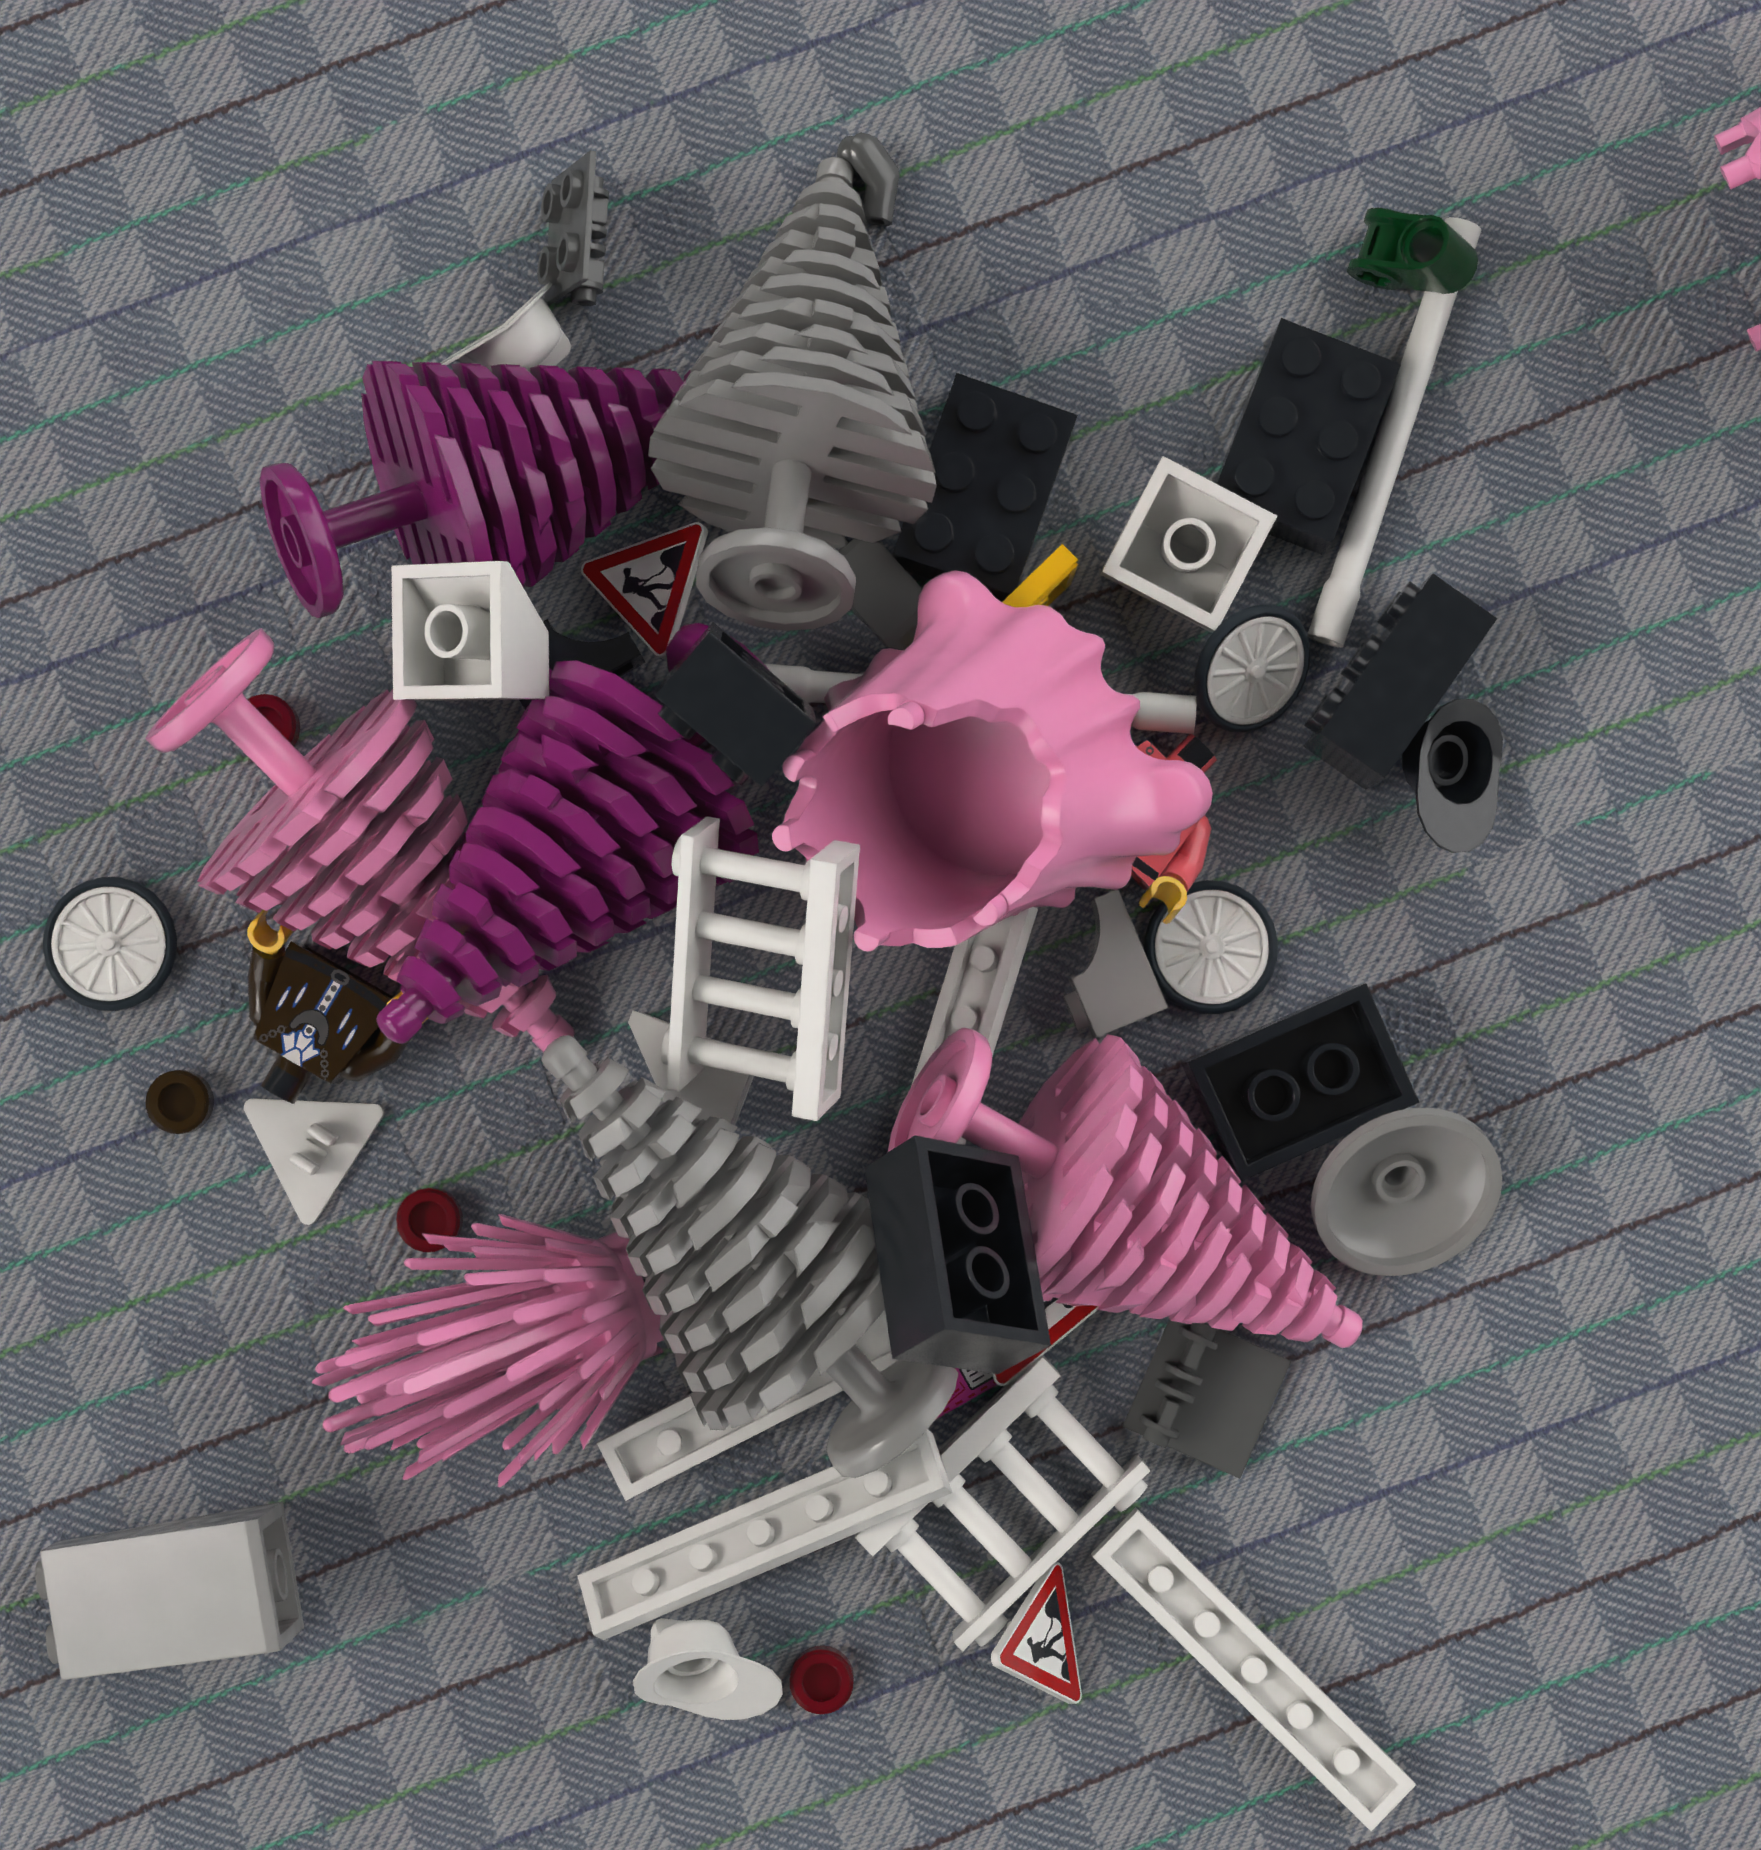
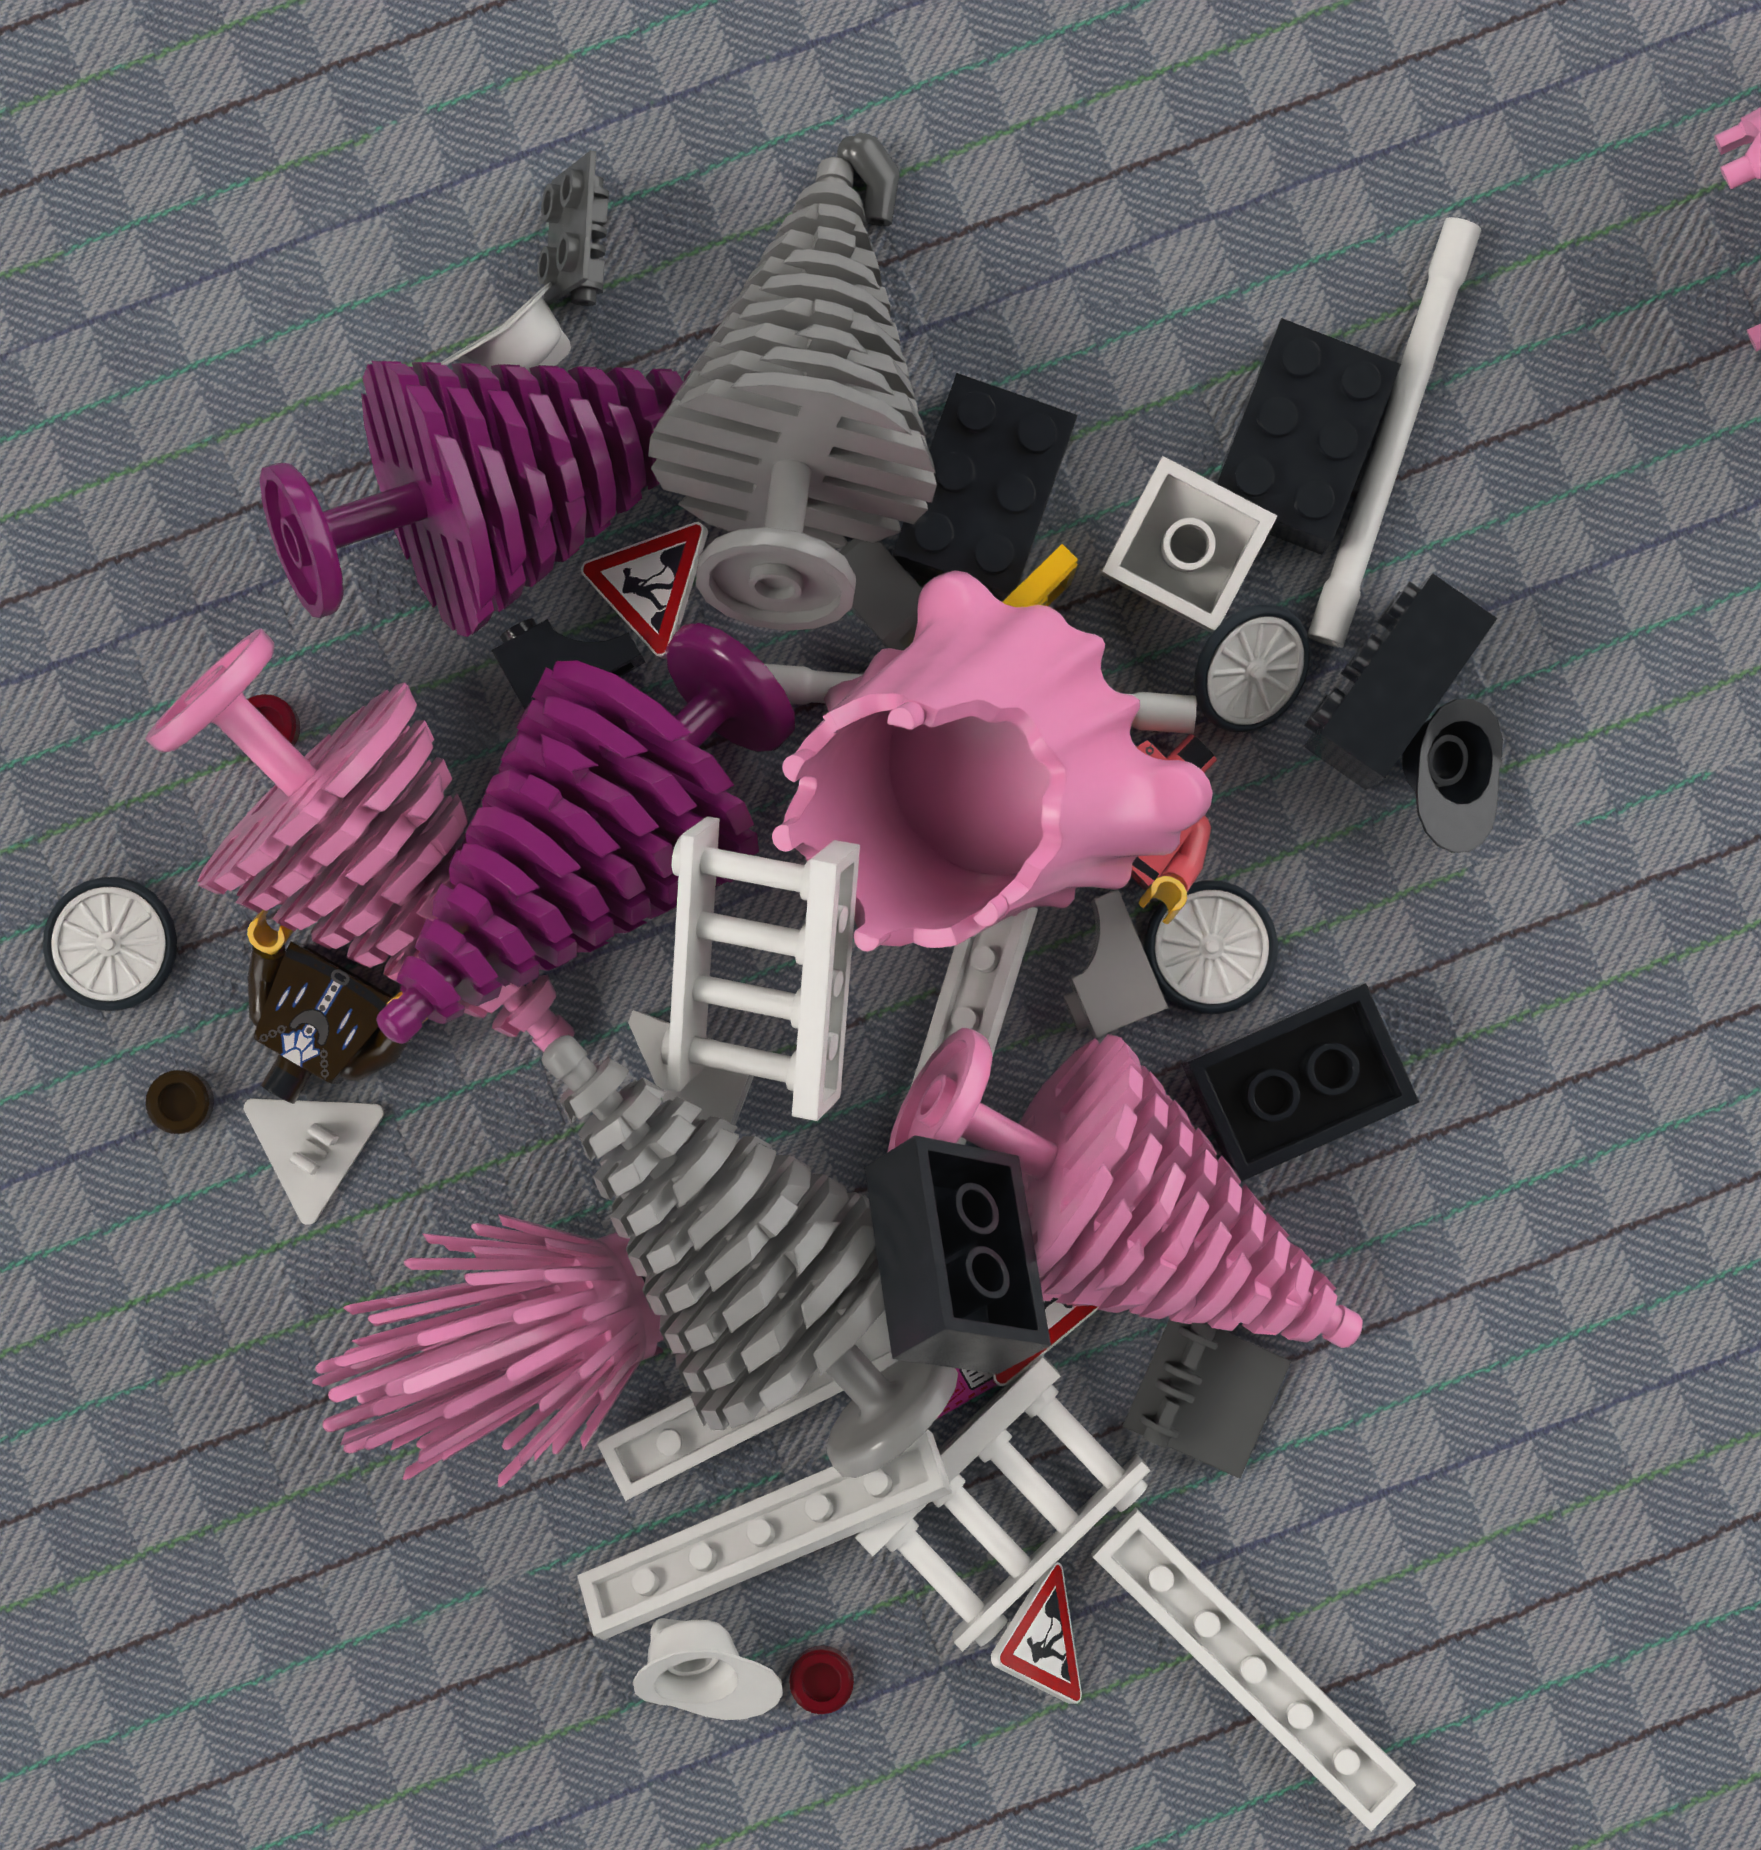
(171, 1593): light grey slope -> none
(428, 1213): dark red tile -> none
(466, 634): white slope -> none
(735, 707): black brick -> none
(1413, 253): dark green piece -> none
(1420, 1210): light grey dish -> none

